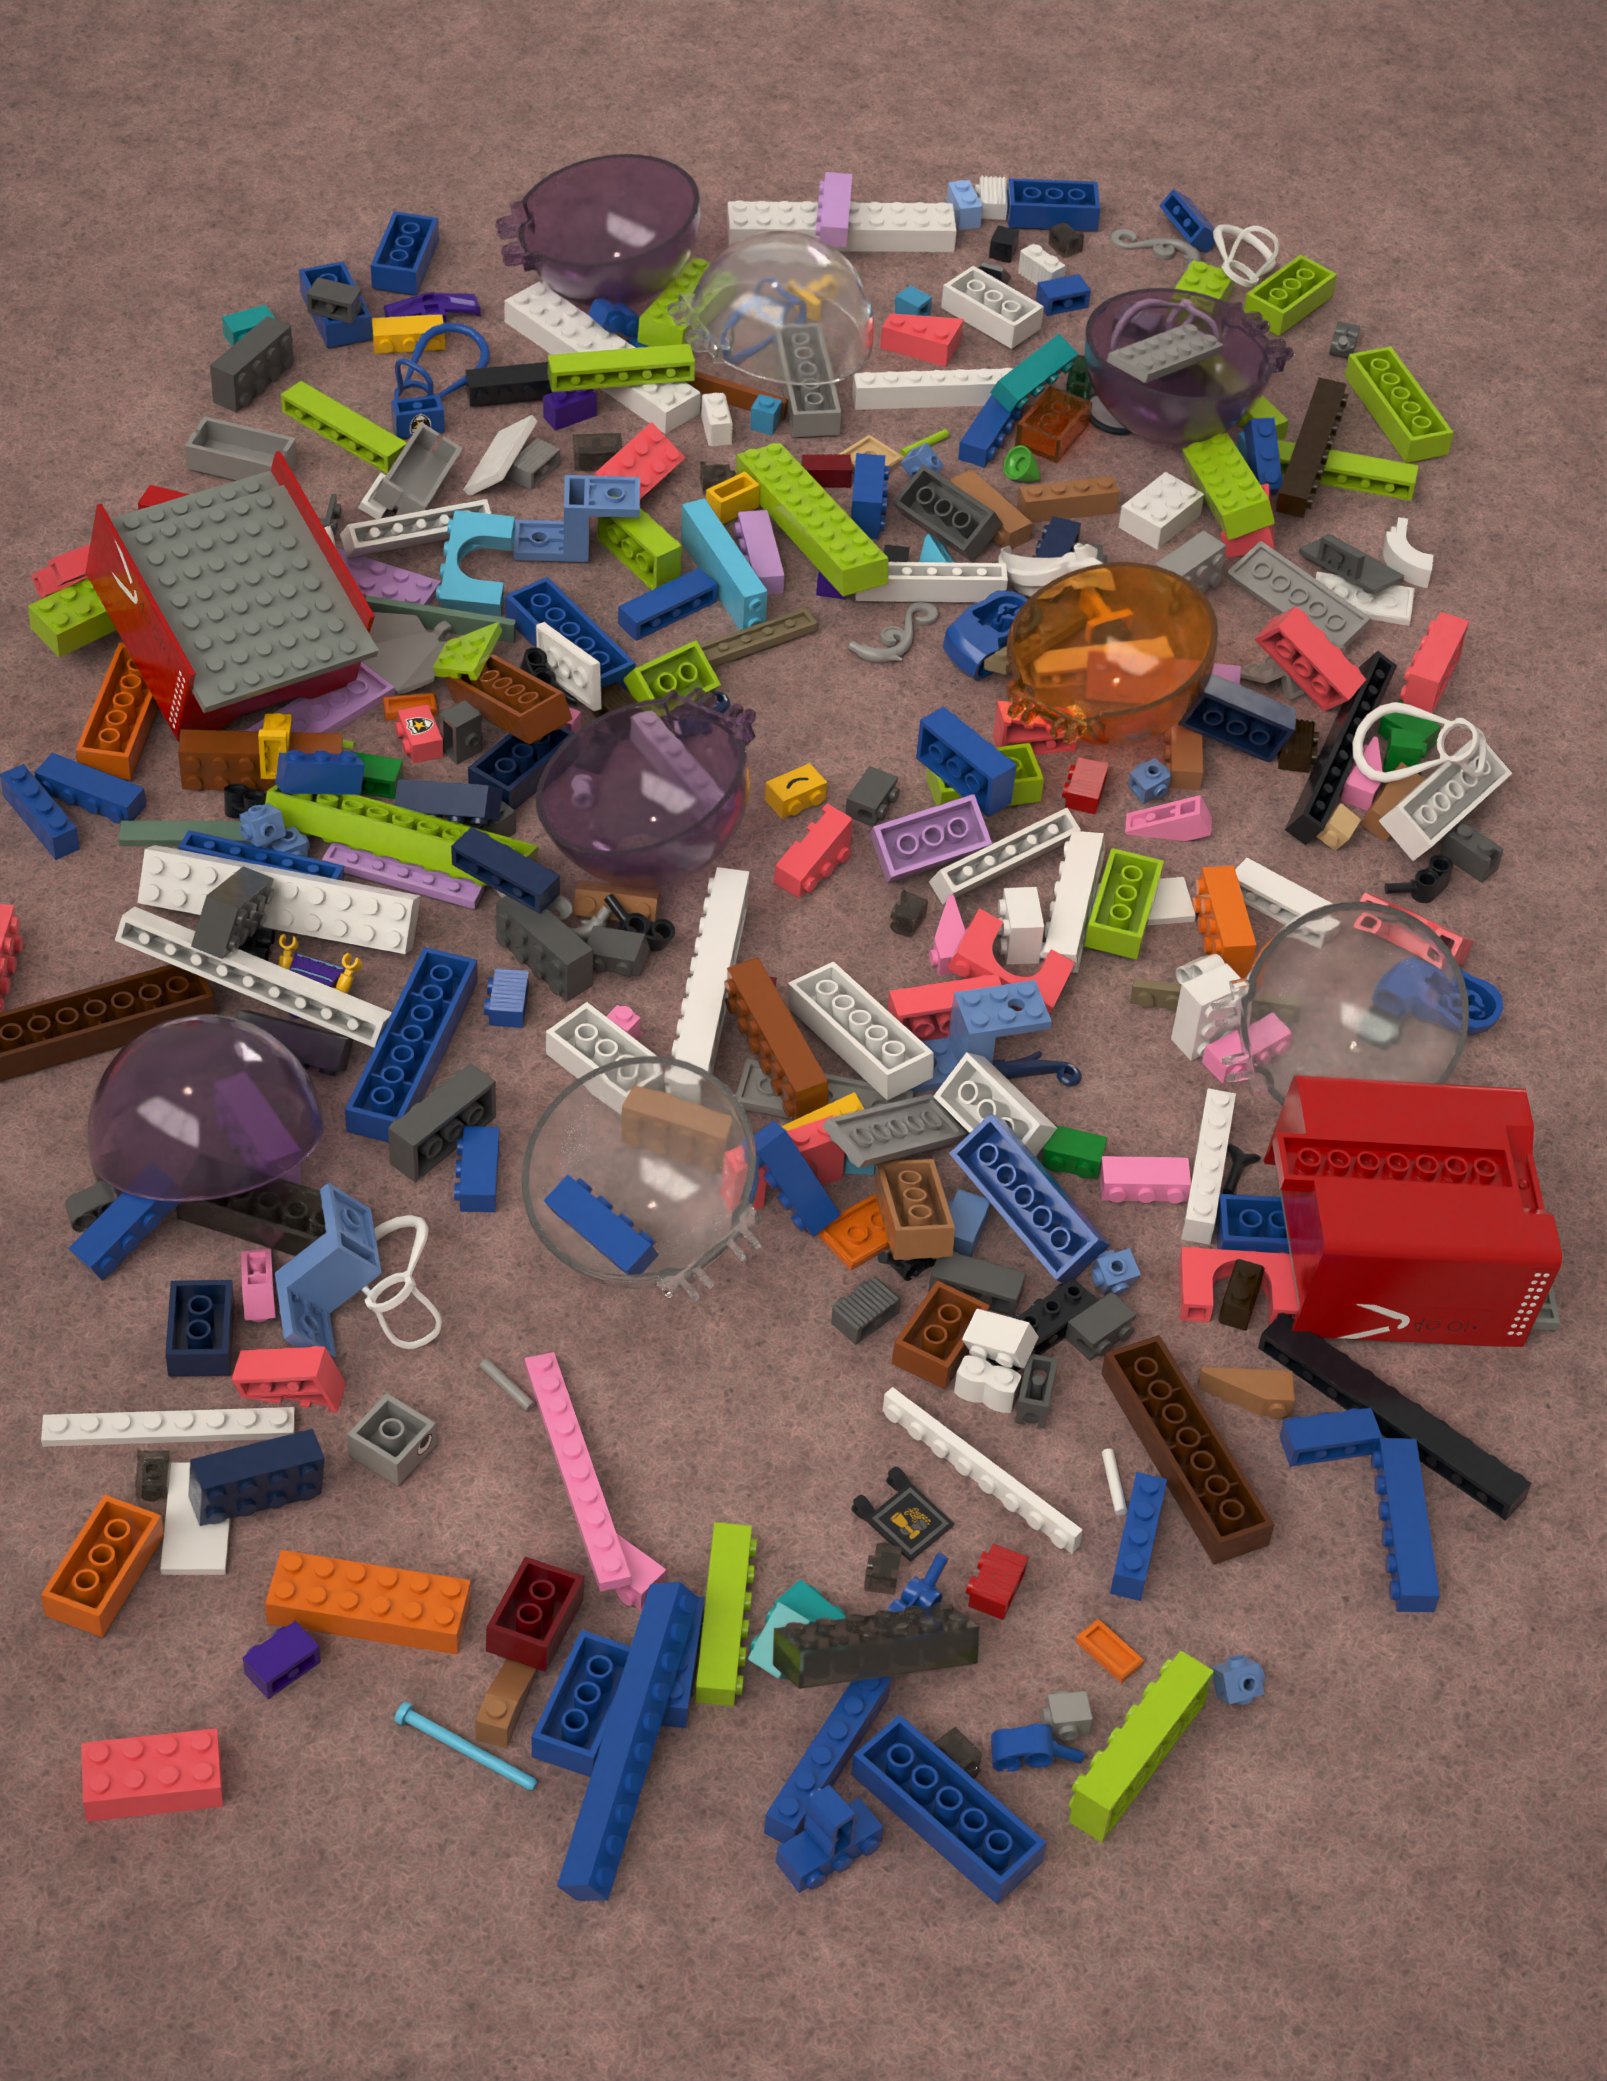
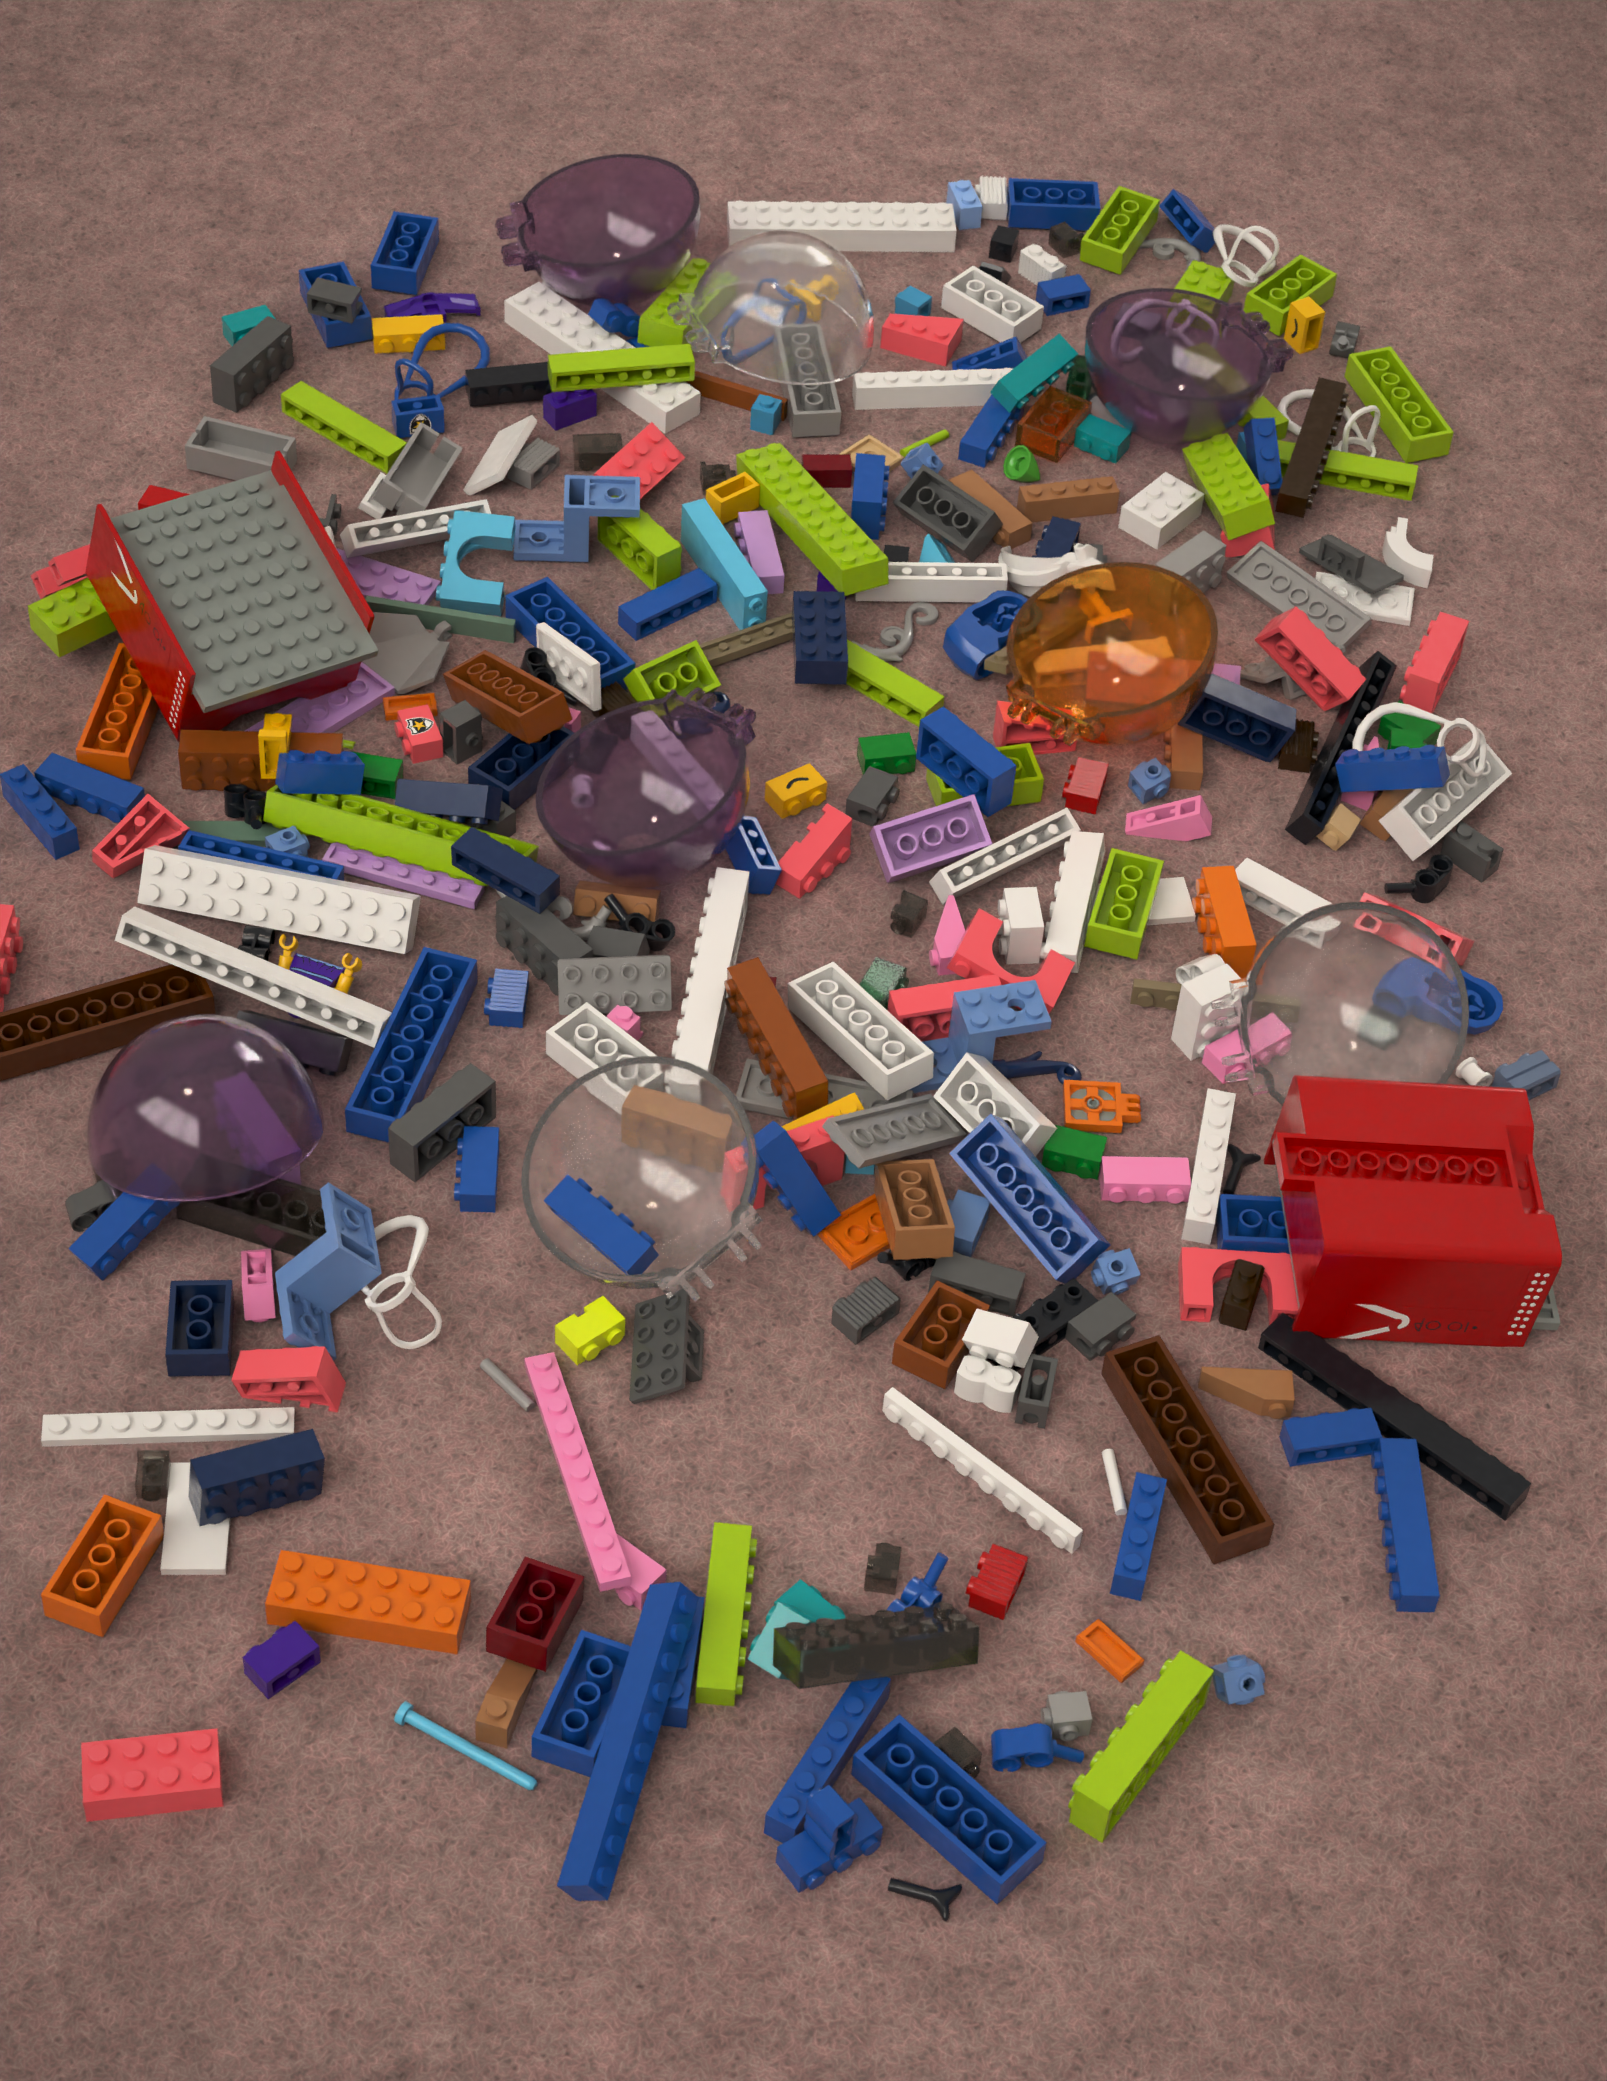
(141, 828): none -> coral wedge
(233, 912): dark grey brick -> none
(262, 825): medium blue brick -> none
(392, 1439): light grey brick -> none
(467, 653): lime wing -> none
(591, 1332): none -> neon yellow brick
(611, 981): none -> light grey bracket
(664, 1347): none -> dark grey bracket
(716, 419): white brick -> none
(752, 853): none -> blue brick
(819, 637): none -> dark blue brick
(834, 208): lavender brick -> none
(882, 978): none -> clear green brick
(887, 753): none -> green brick
(890, 686): none -> lime brick
(906, 1518): black flag -> none
(939, 1898): none -> black piece
(999, 356): none -> blue slope
(1098, 1106): none -> orange piece
(1102, 438): none -> teal brick
(1119, 230): none -> lime brick
(1165, 353): light grey plate -> none
(1304, 325): none -> yellow brick
(1349, 417): none -> white animal
(1393, 769): none -> blue brick
(1473, 1073): none -> white bush
(1529, 1072): none -> sand blue brick

